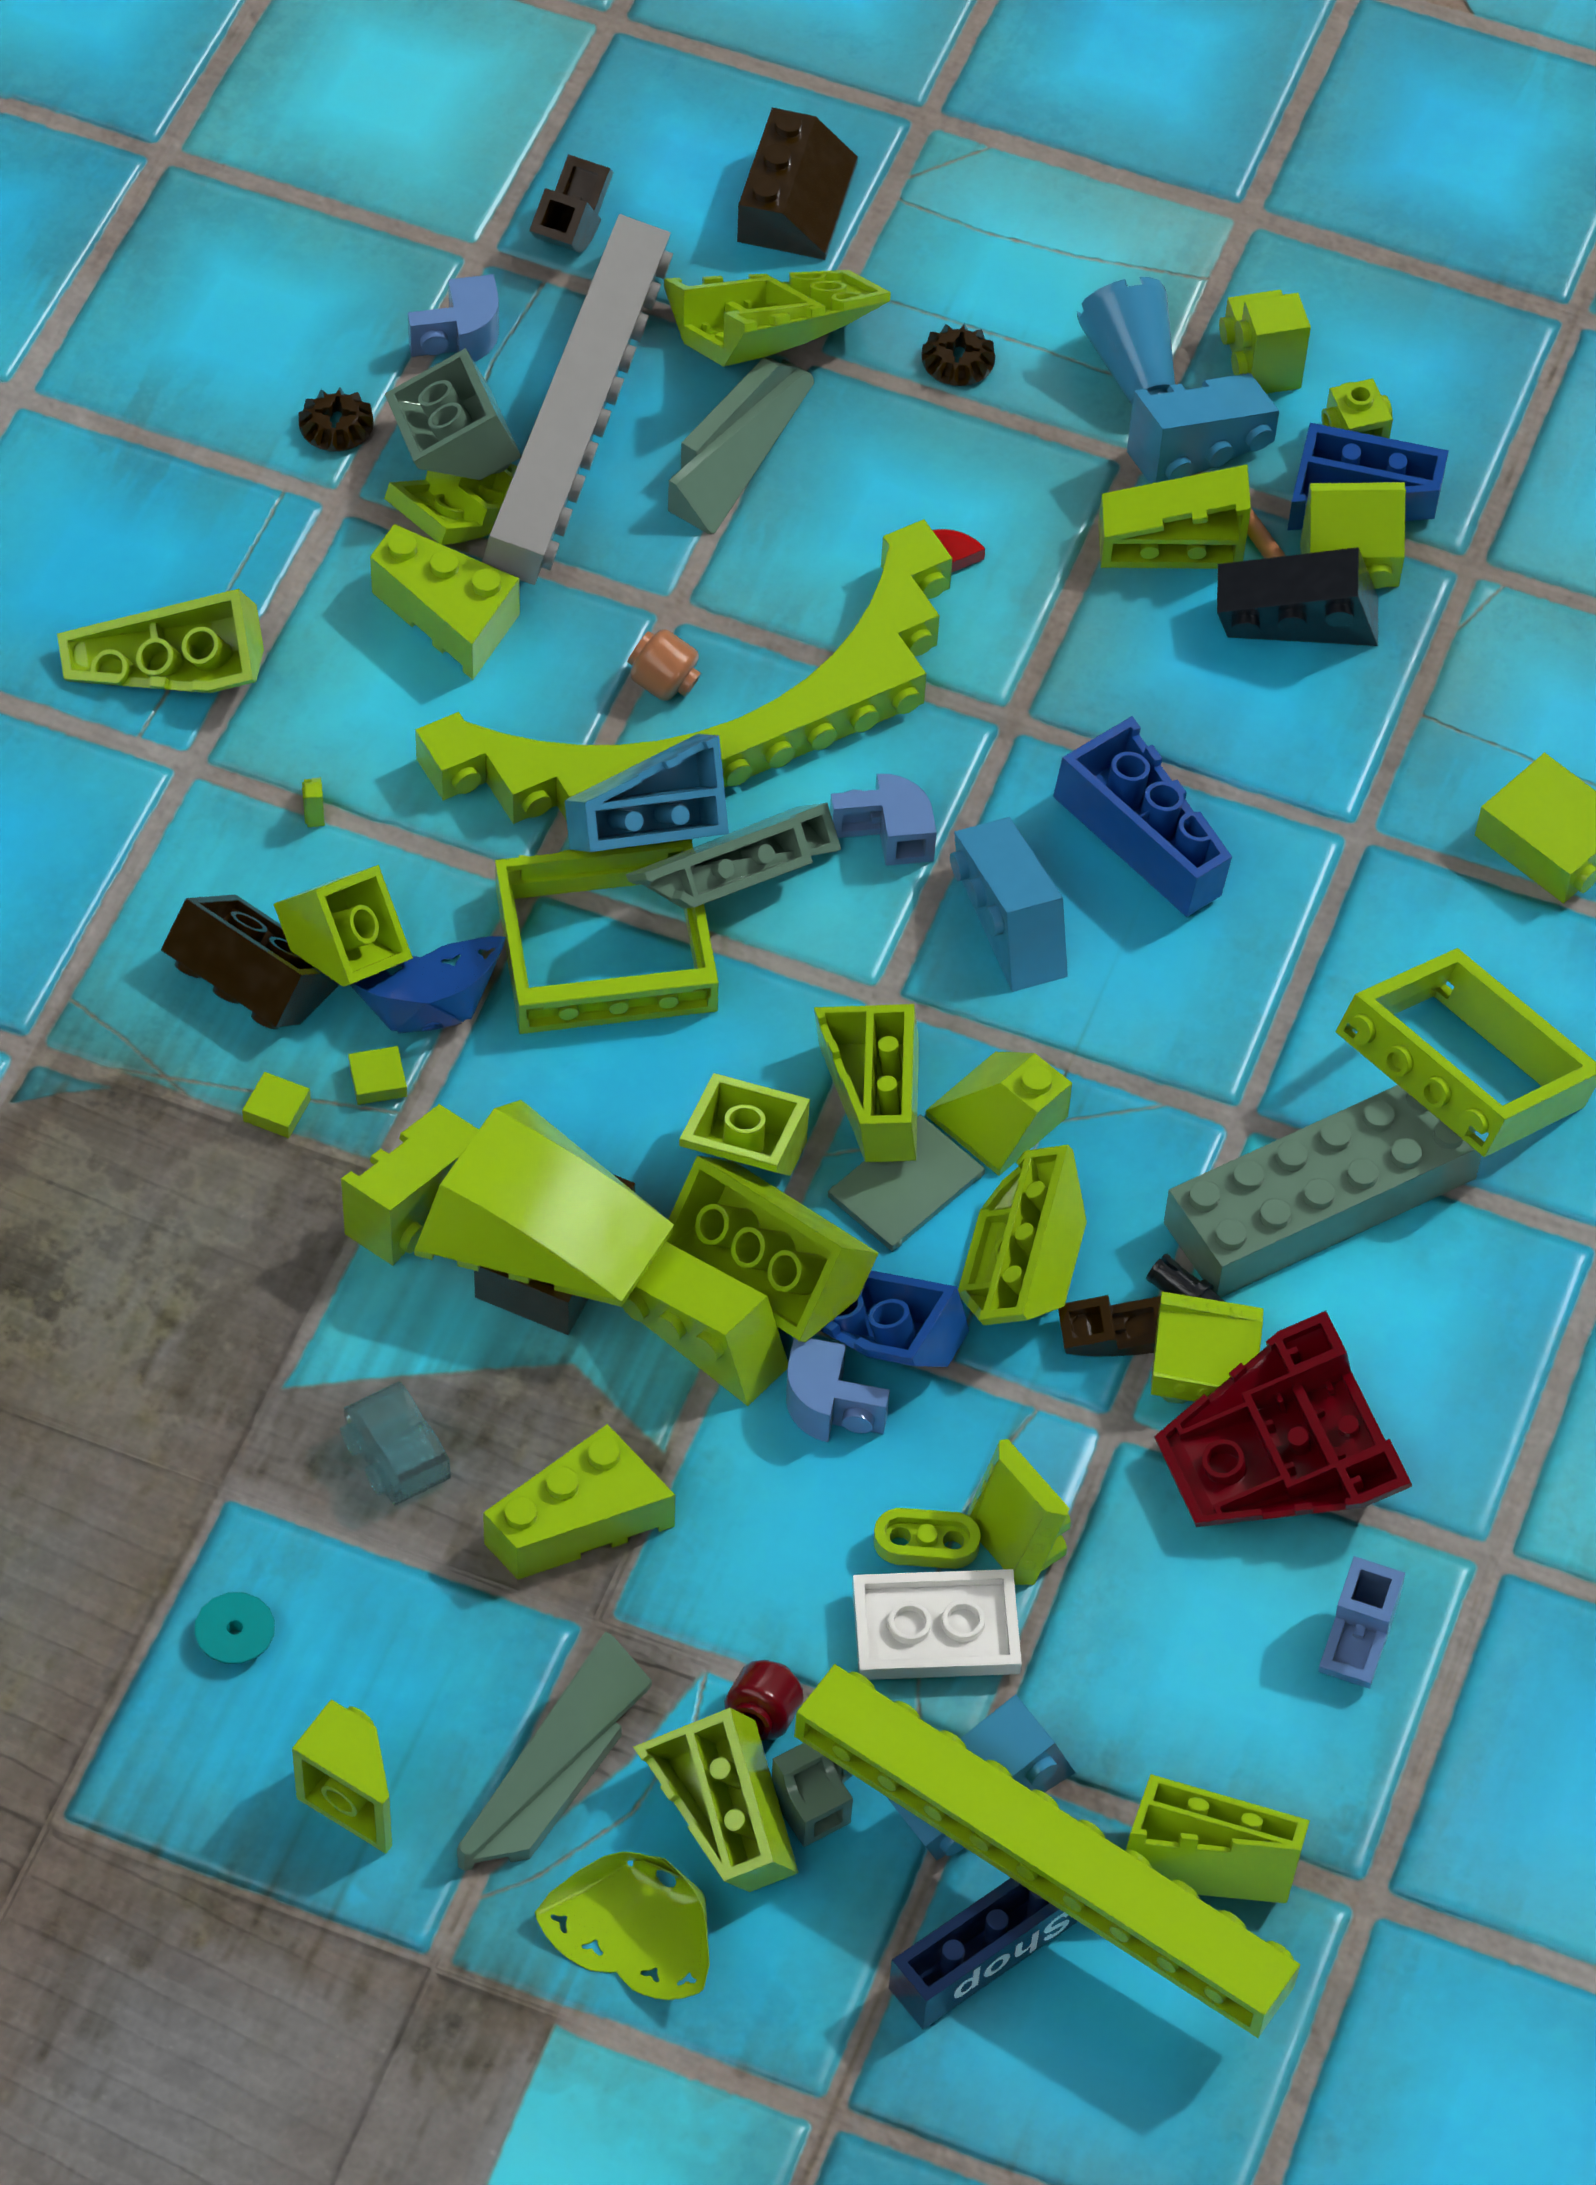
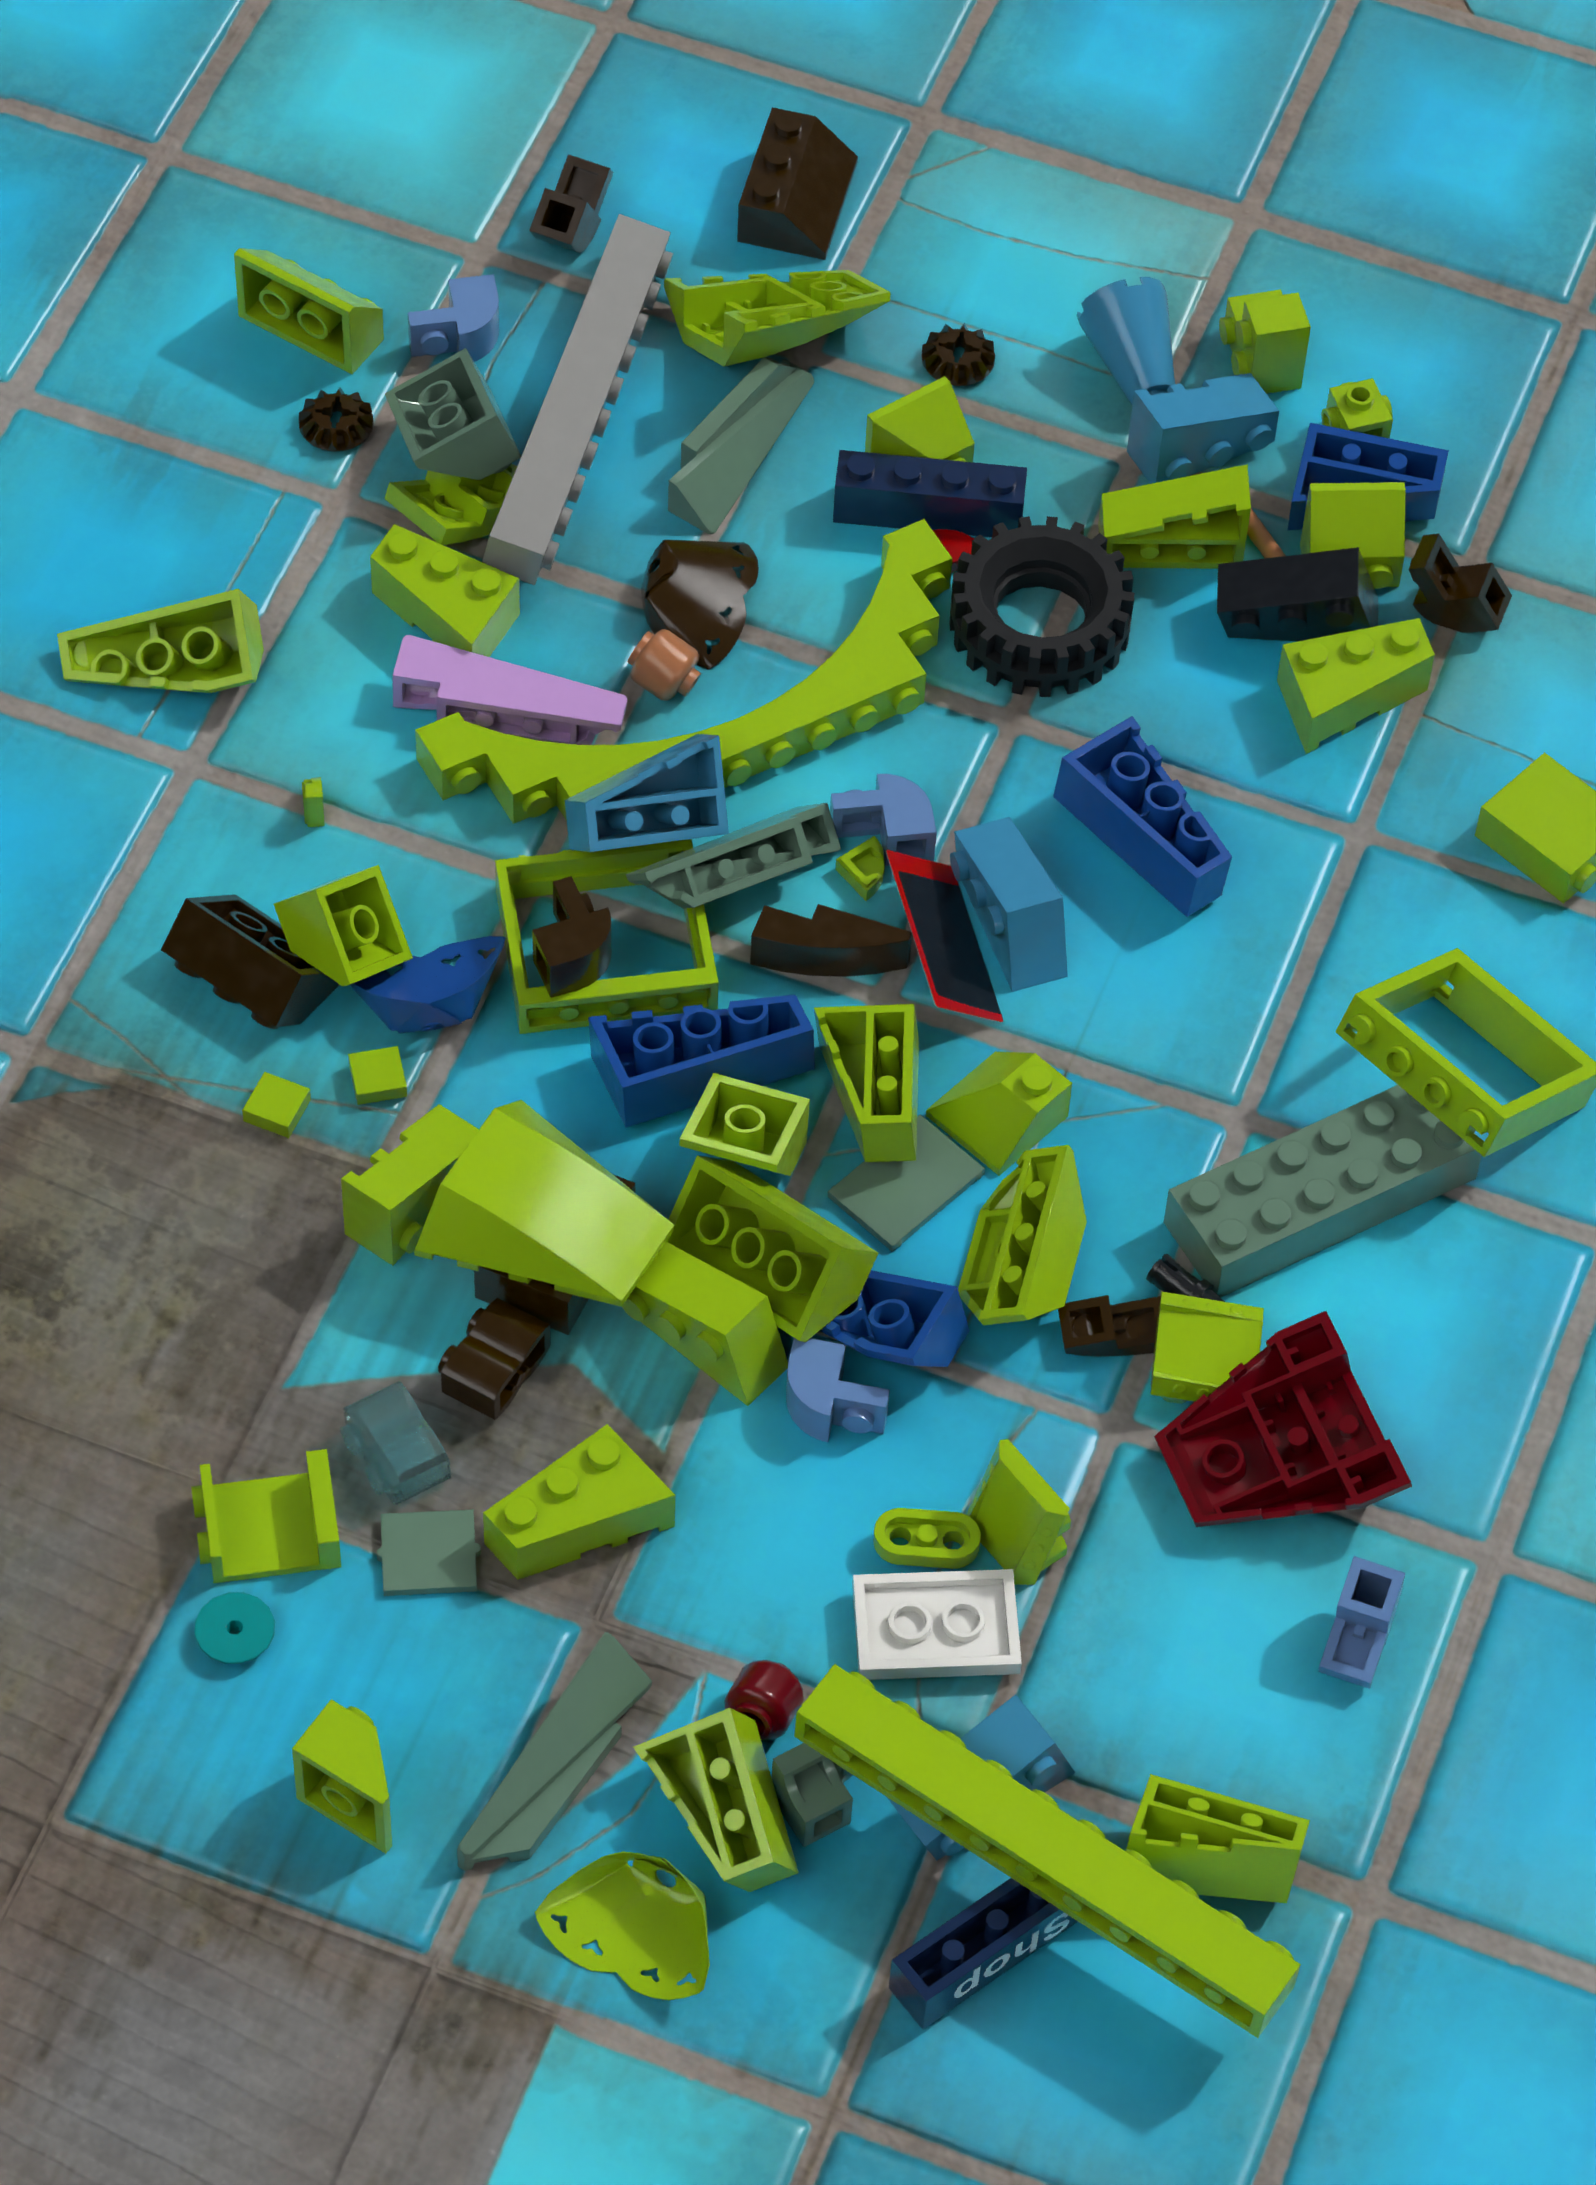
(268, 1523): none -> lime panel
(306, 309): none -> lime slope
(428, 1552): none -> sand green piece
(494, 1358): none -> dark brown brick
(502, 694): none -> lavender wedge
(575, 947): none -> dark brown brick
(667, 1060): none -> blue wedge
(694, 587): none -> dark brown piece
(828, 944): none -> dark brown slope
(863, 867): none -> lime tile
(922, 425): none -> lime slope
(944, 936): none -> black sticker
(945, 493): none -> dark blue brick
(1052, 560): none -> black tyre
(1351, 676): none -> lime wedge
(1455, 595): none -> dark brown brick

